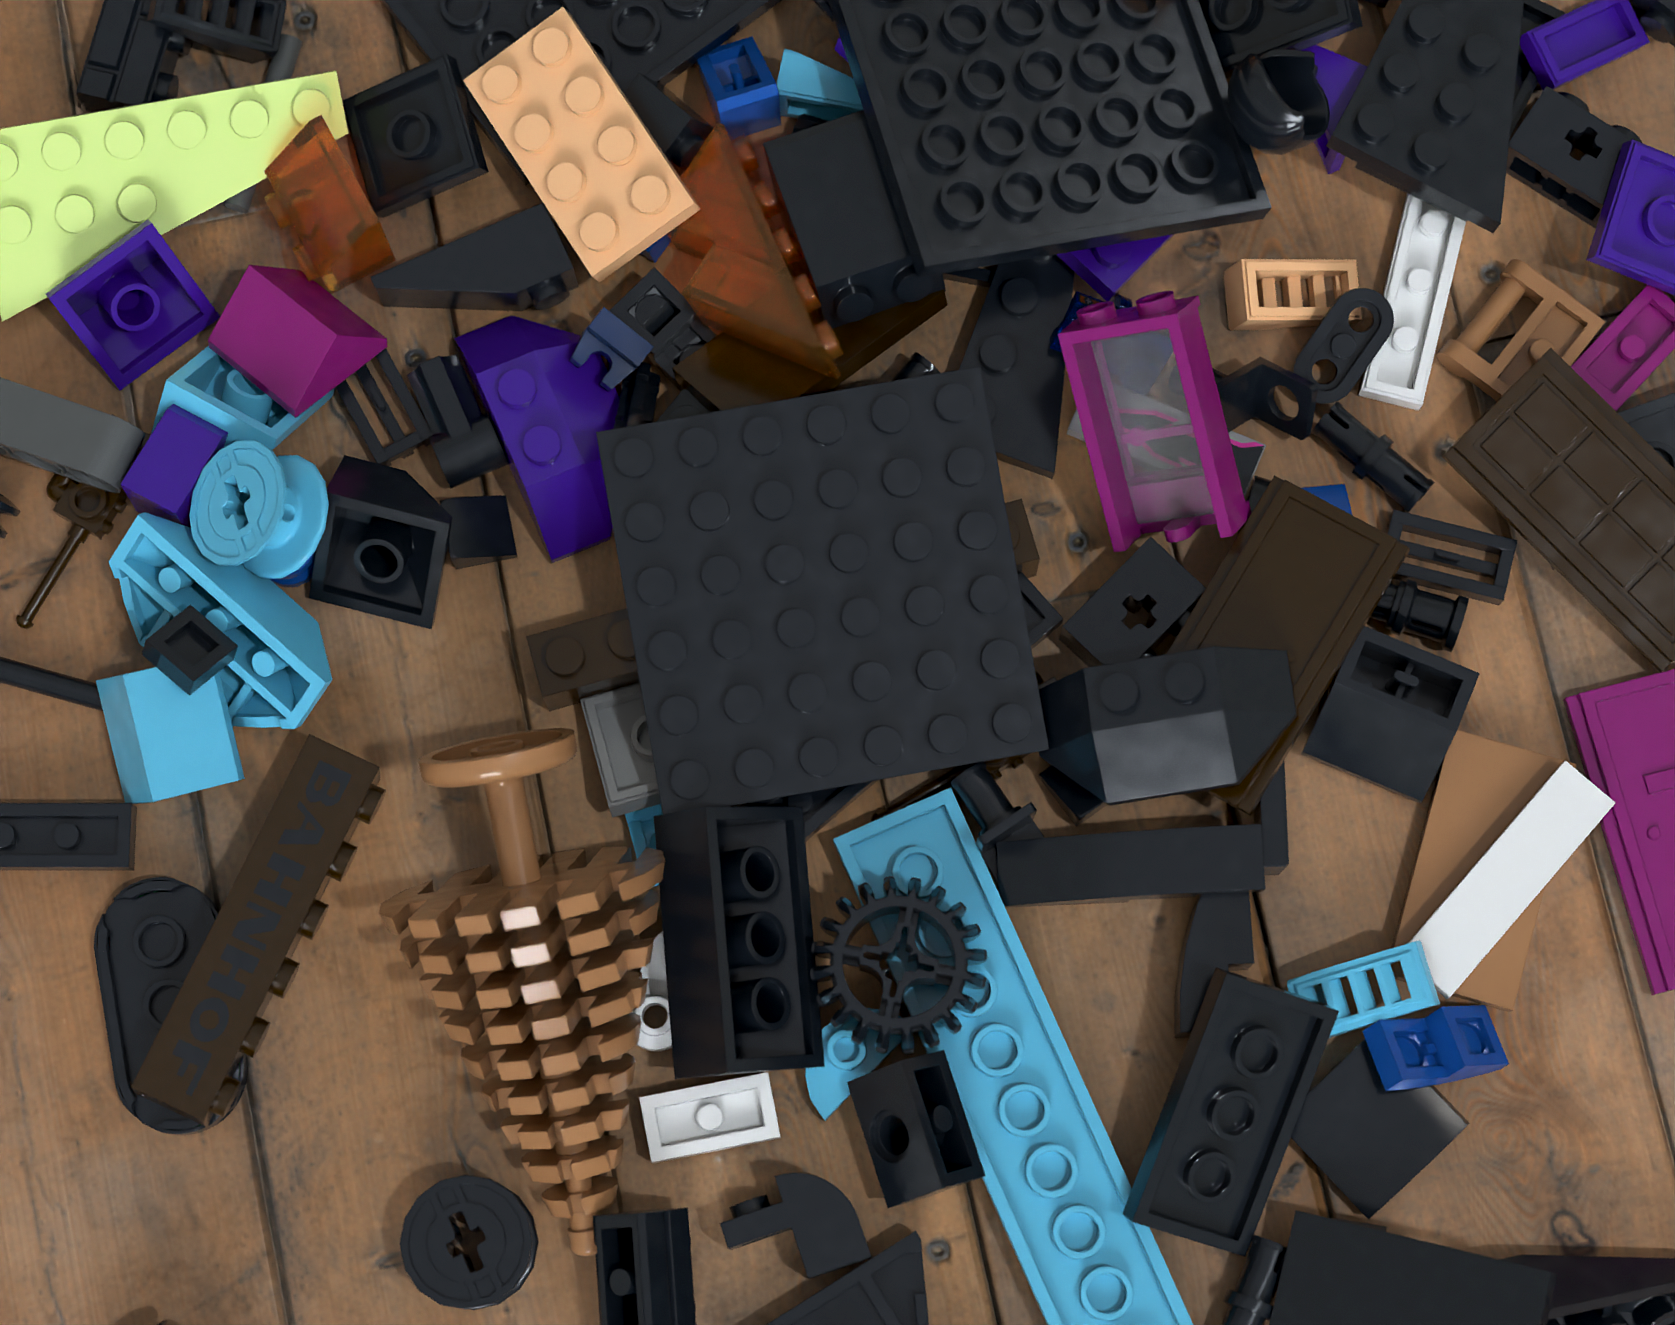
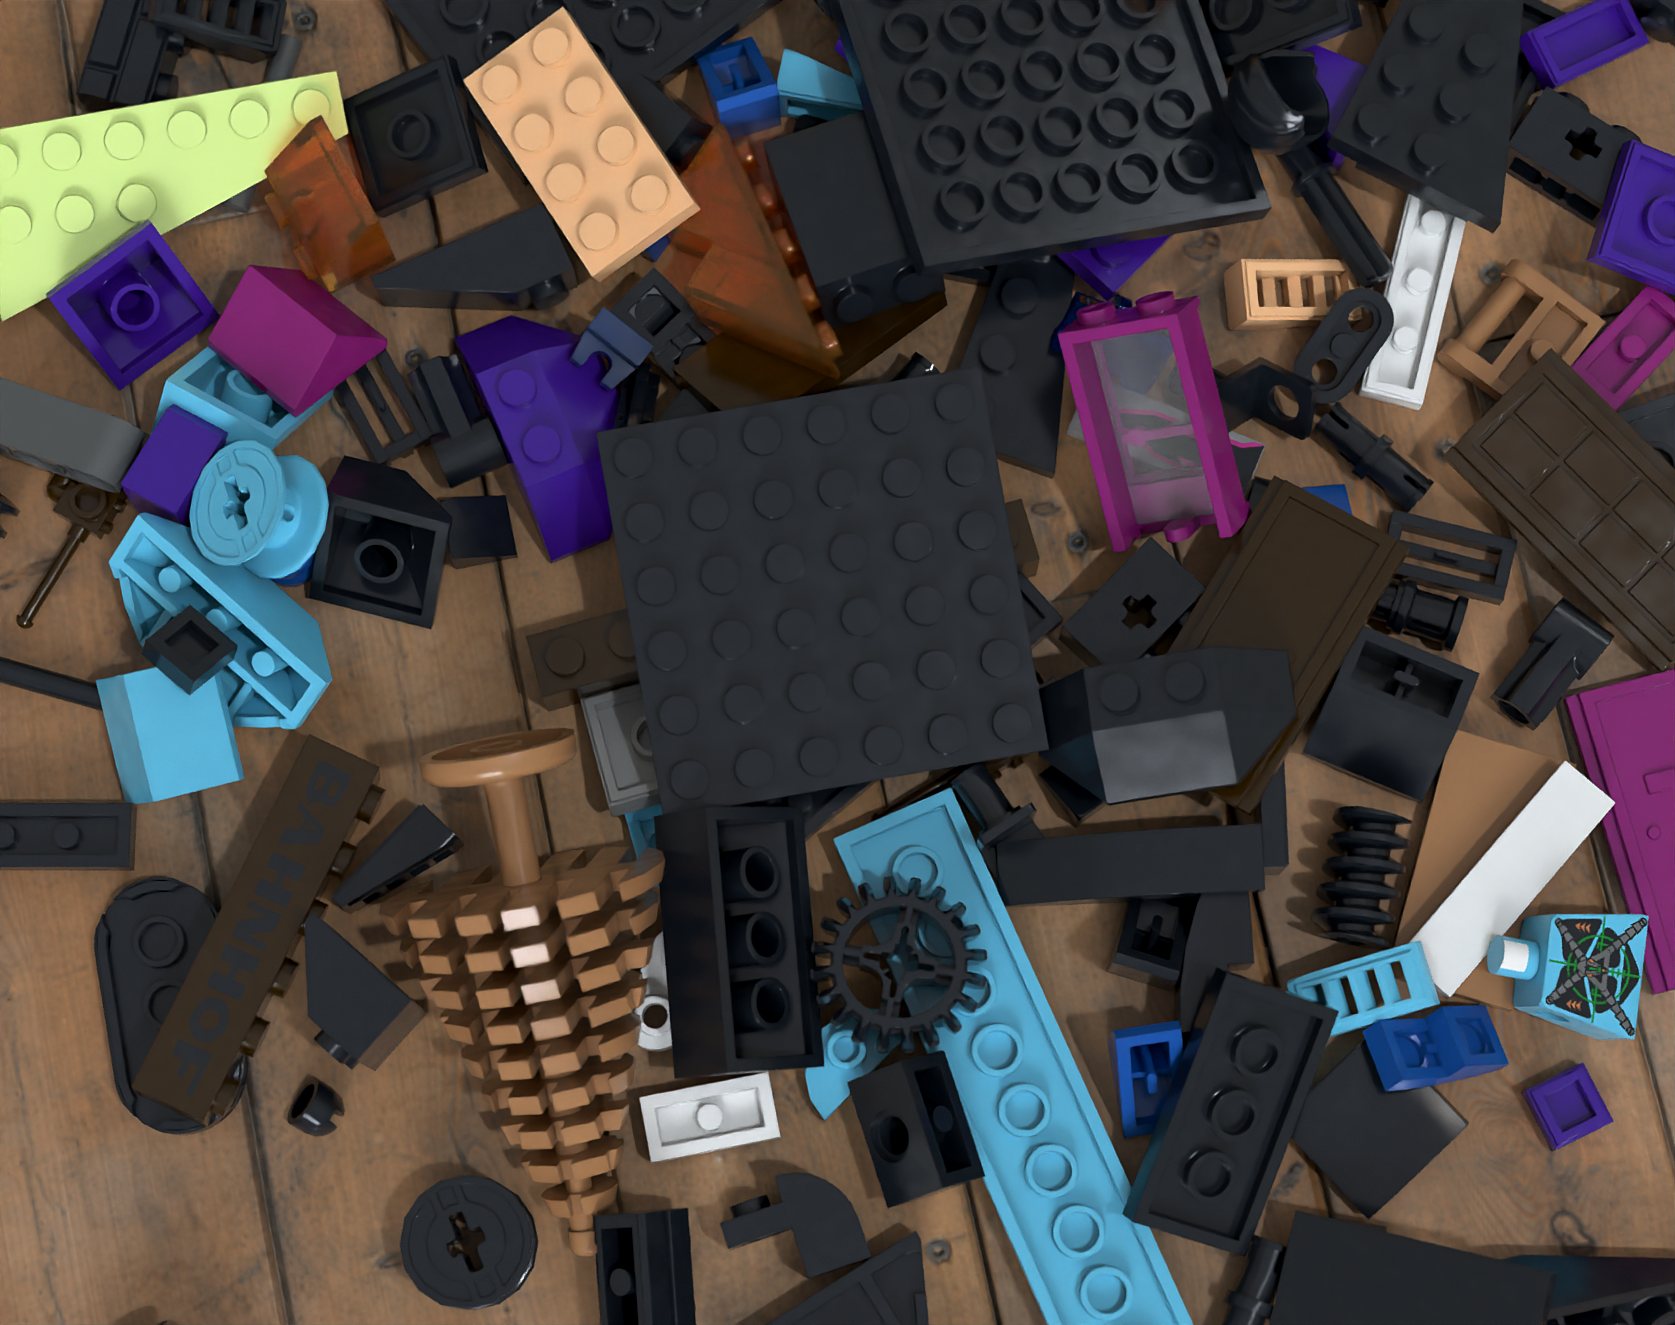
(314, 1108): none -> black hinge
(353, 1001): none -> black slope
(407, 852): none -> black slope
(1143, 1071): none -> blue slope
(1152, 940): none -> black slope
(1317, 185): none -> black axle
(1360, 876): none -> black piece
(1559, 652): none -> black piece
(1567, 1107): none -> dark purple tile
(1576, 970): none -> torso

